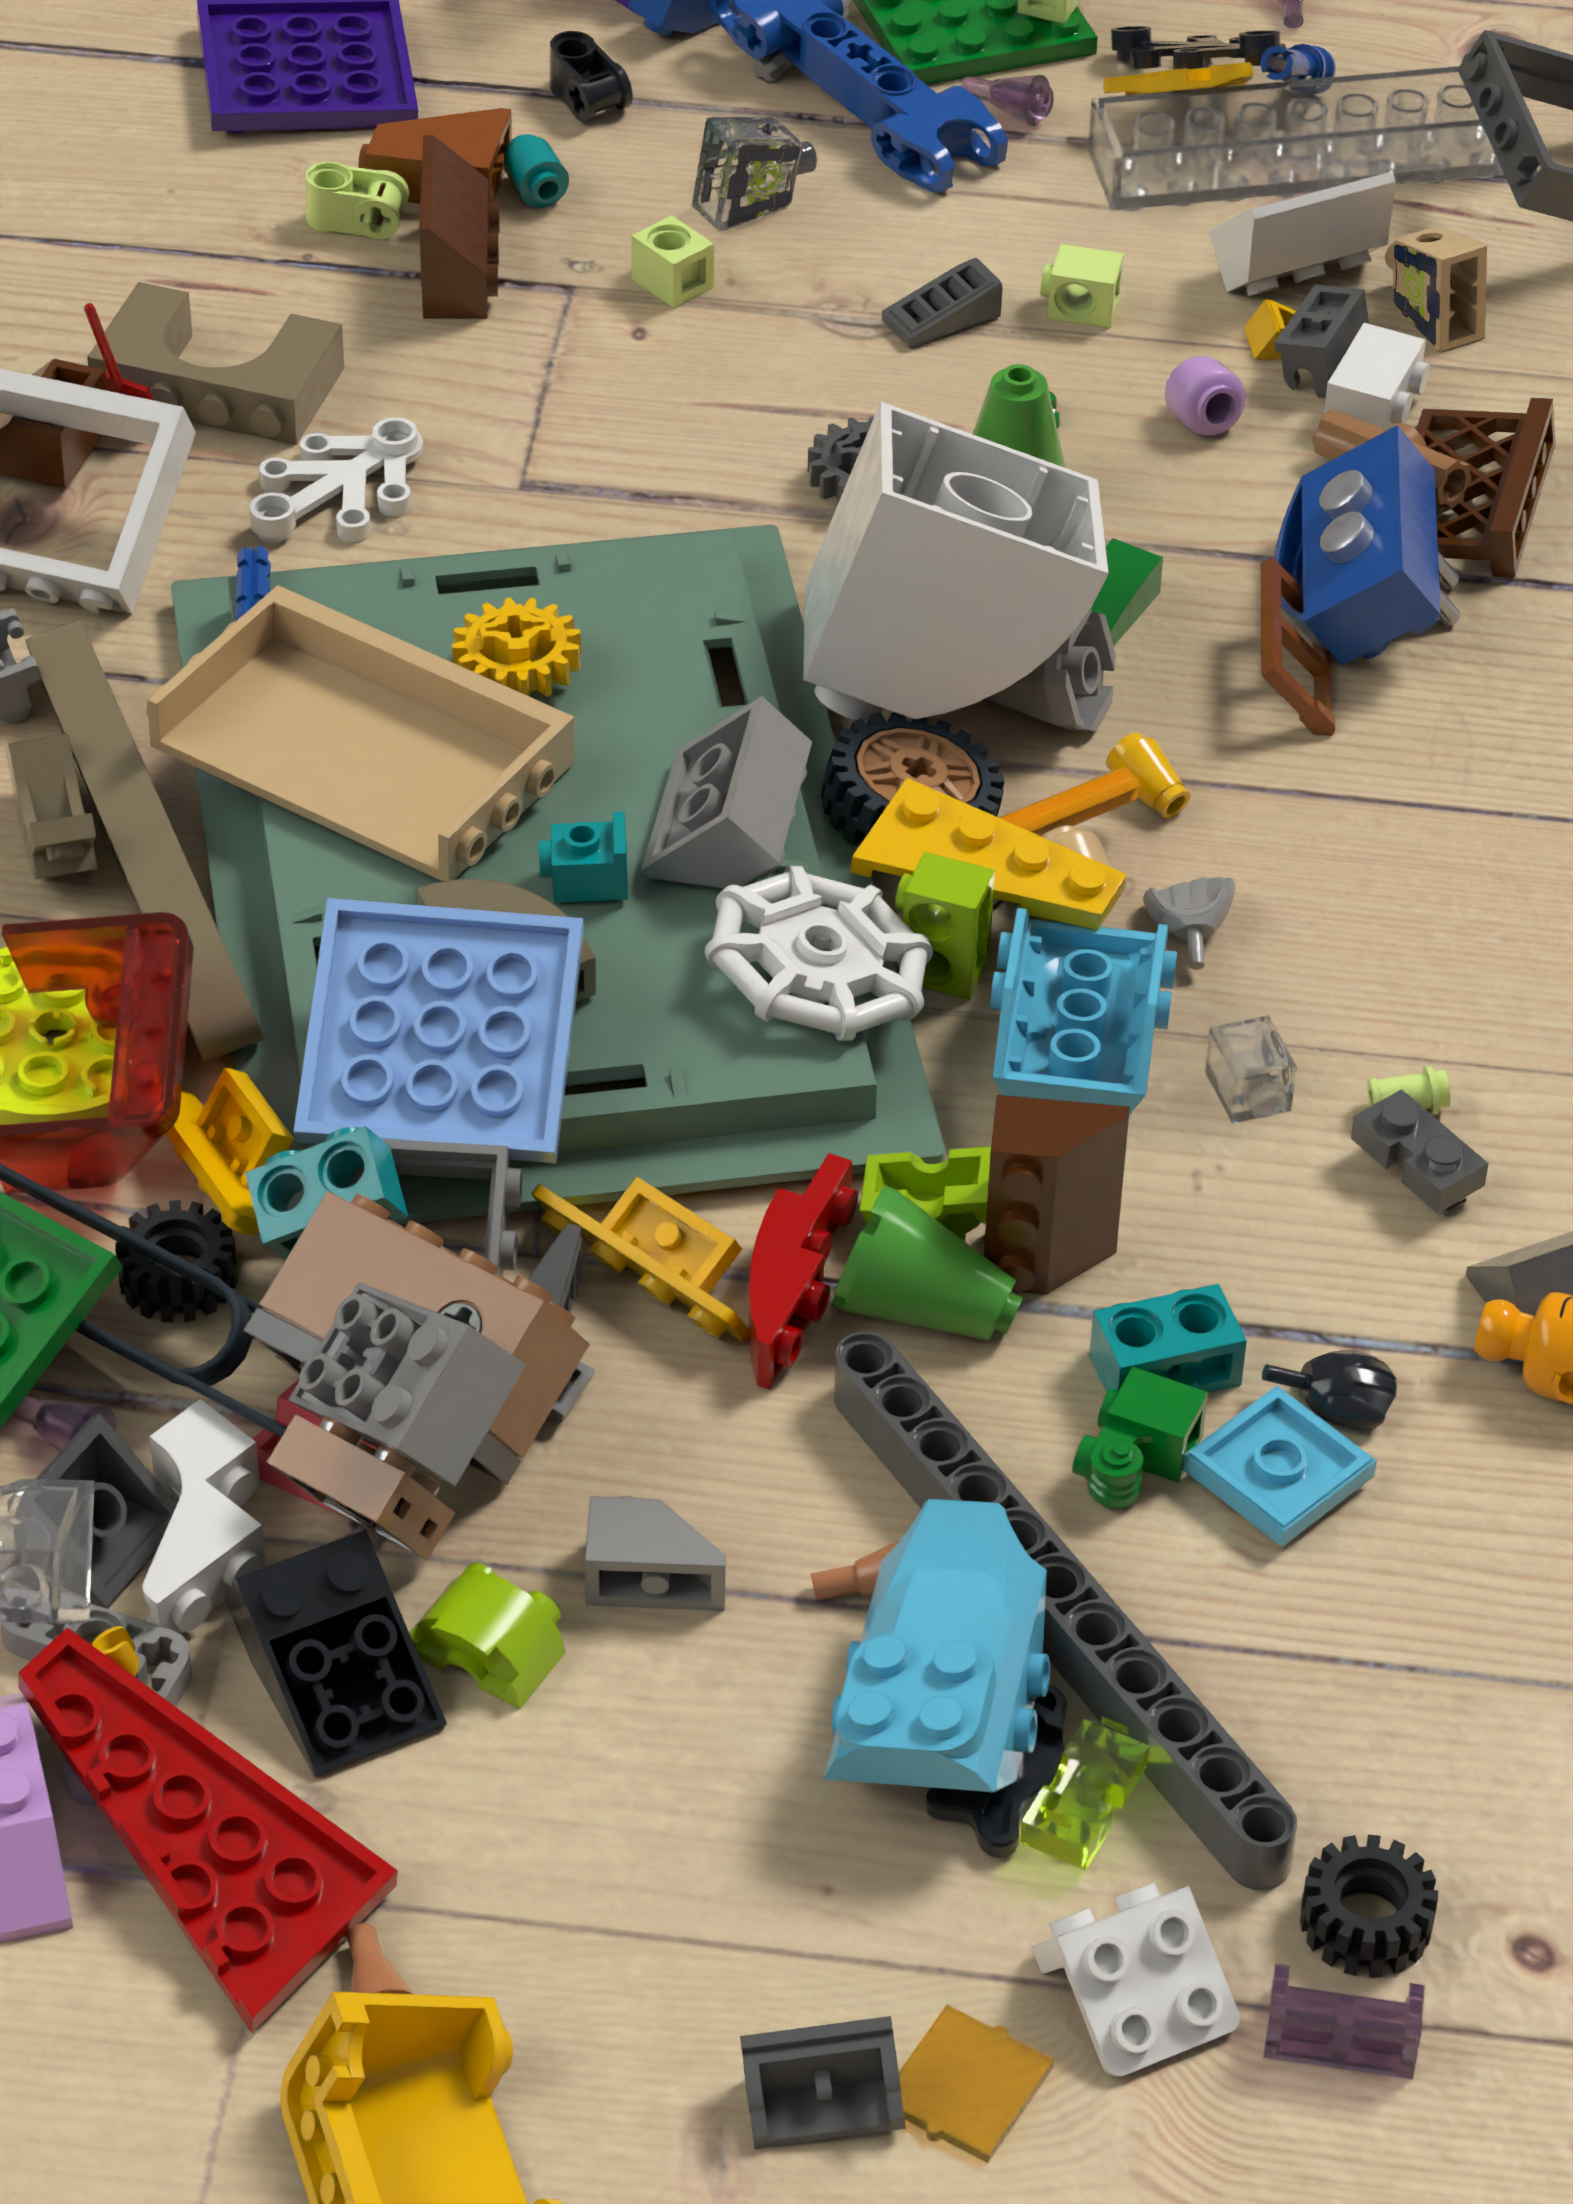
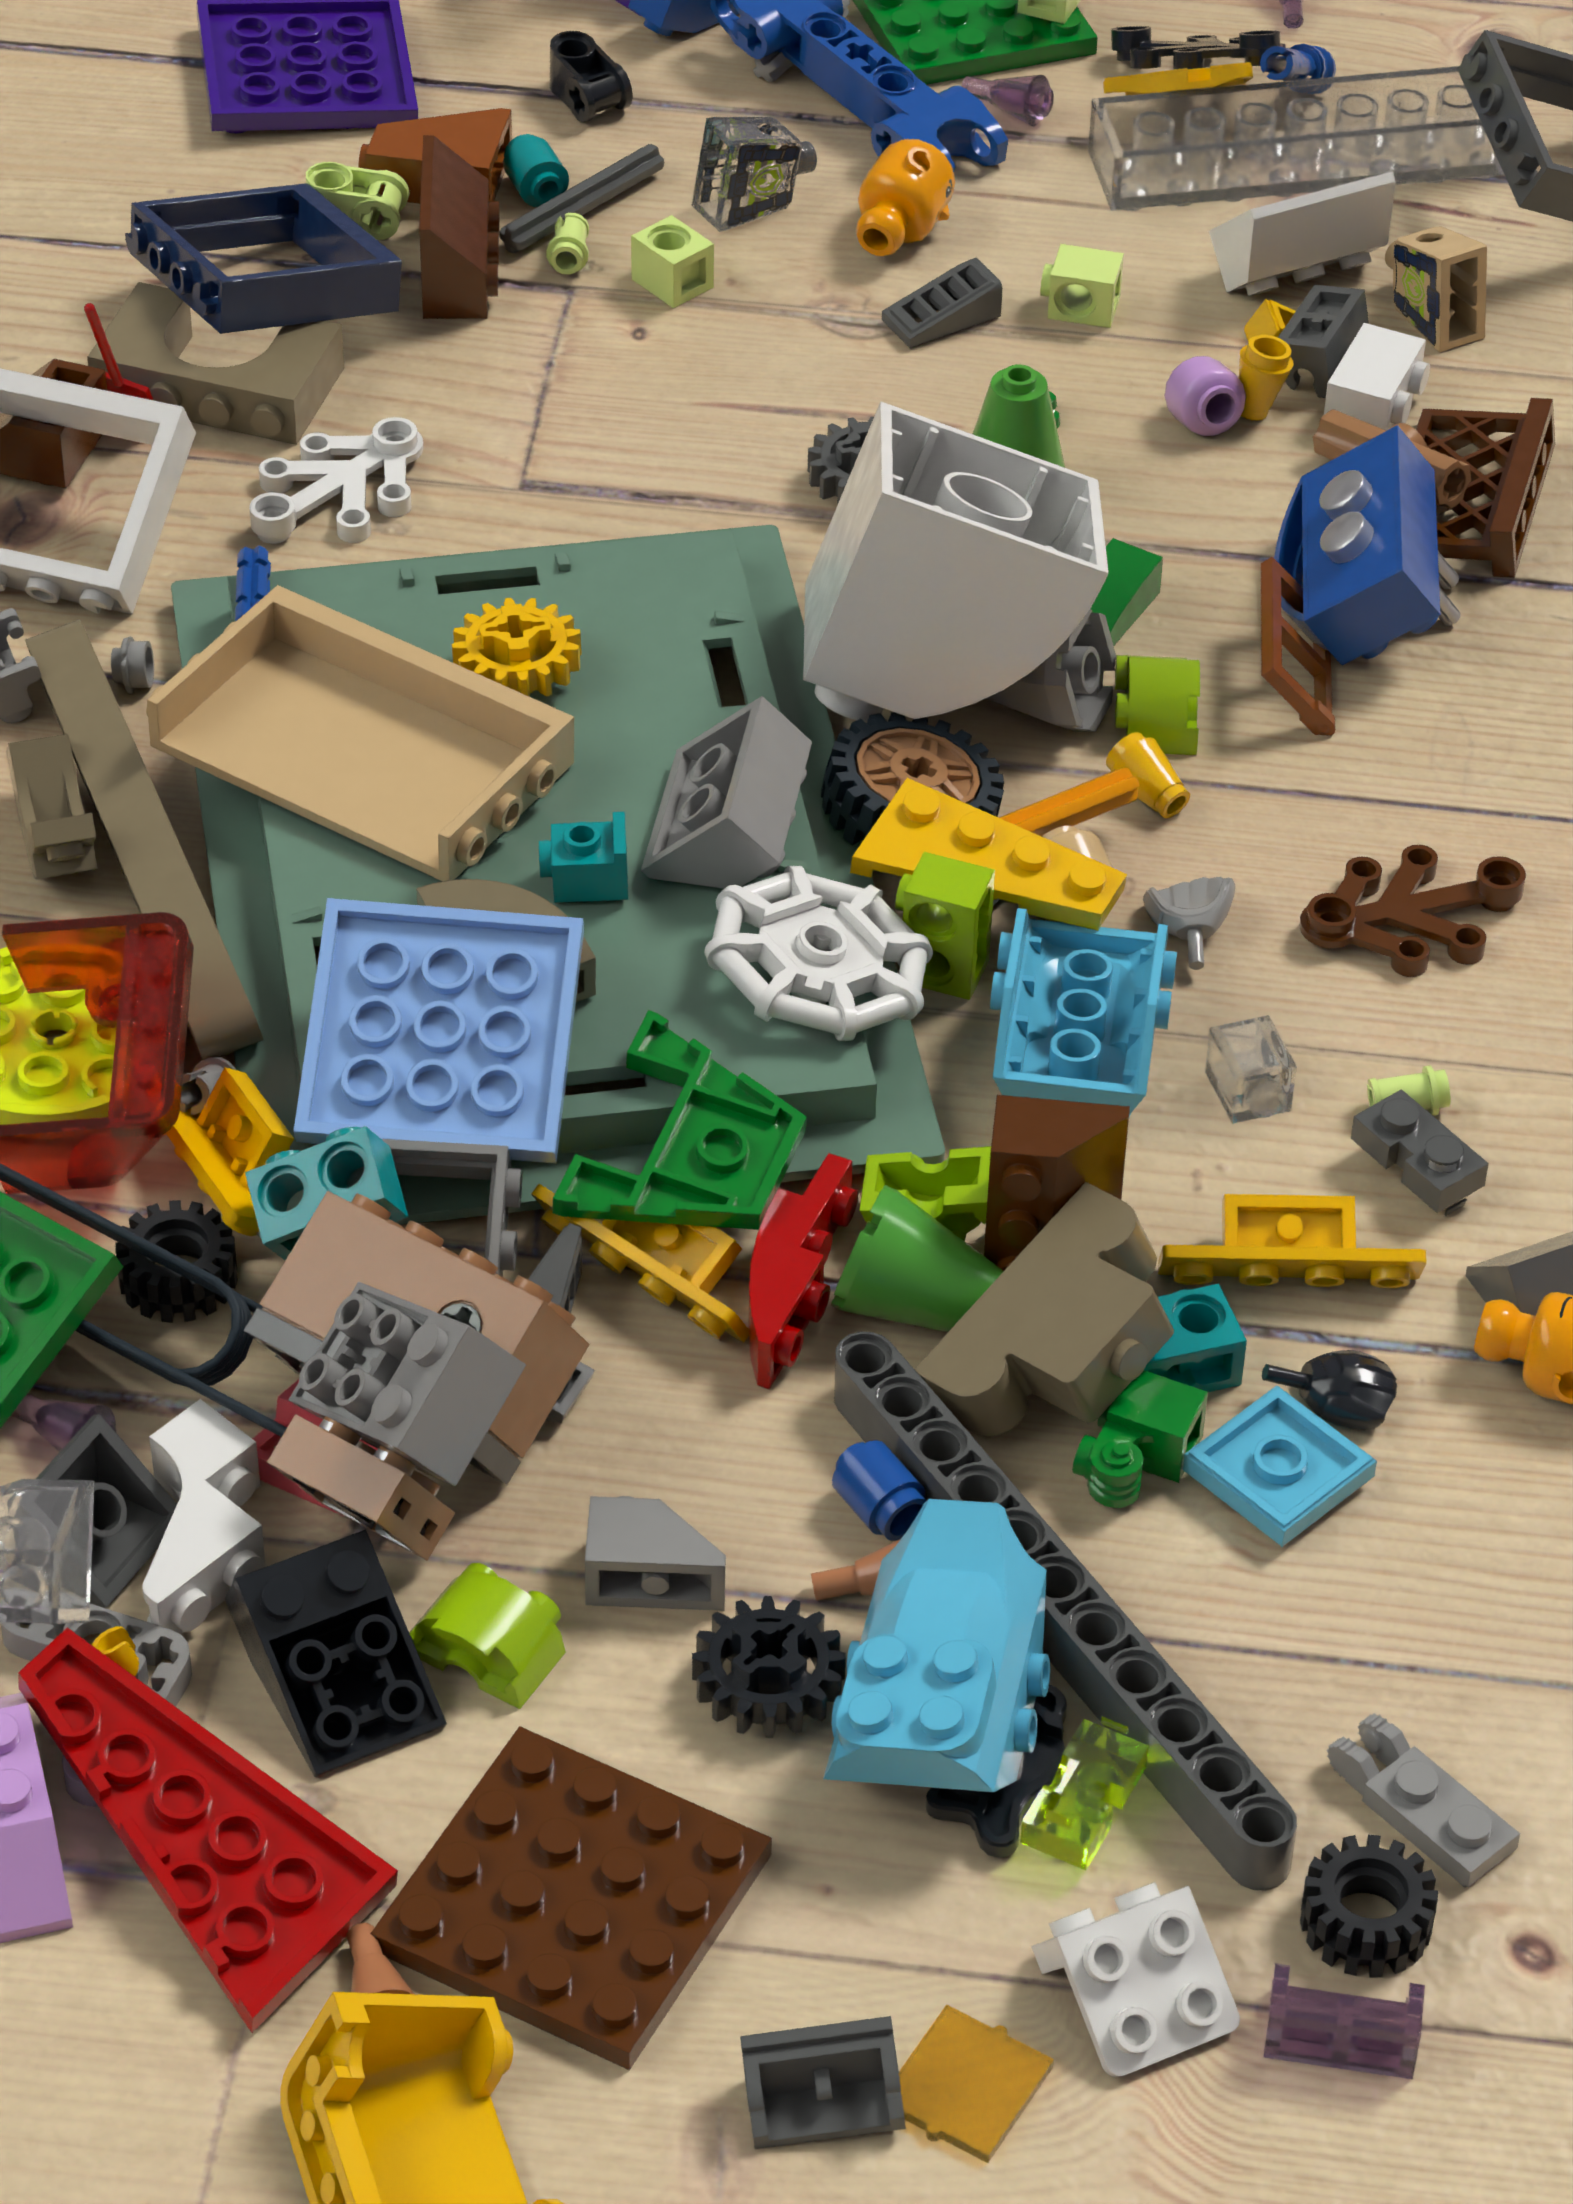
(133, 664): none -> light grey plate
(200, 1083): none -> light grey pin
(354, 275): none -> dark blue window
(568, 248): none -> yellowish green pin
(573, 1896): none -> reddish brown plate
(582, 197): none -> dark grey axle
(714, 1156): none -> green wing
(768, 1666): none -> black gear
(878, 1488): none -> blue brick
(903, 196): none -> light orange piece
(1057, 1323): none -> dark tan brick
(1159, 700): none -> lime cylinder
(1263, 370): none -> yellow cone
(1290, 1239): none -> yellow bracket
(1337, 921): none -> reddish brown plant
(1423, 1802): none -> light grey hinge

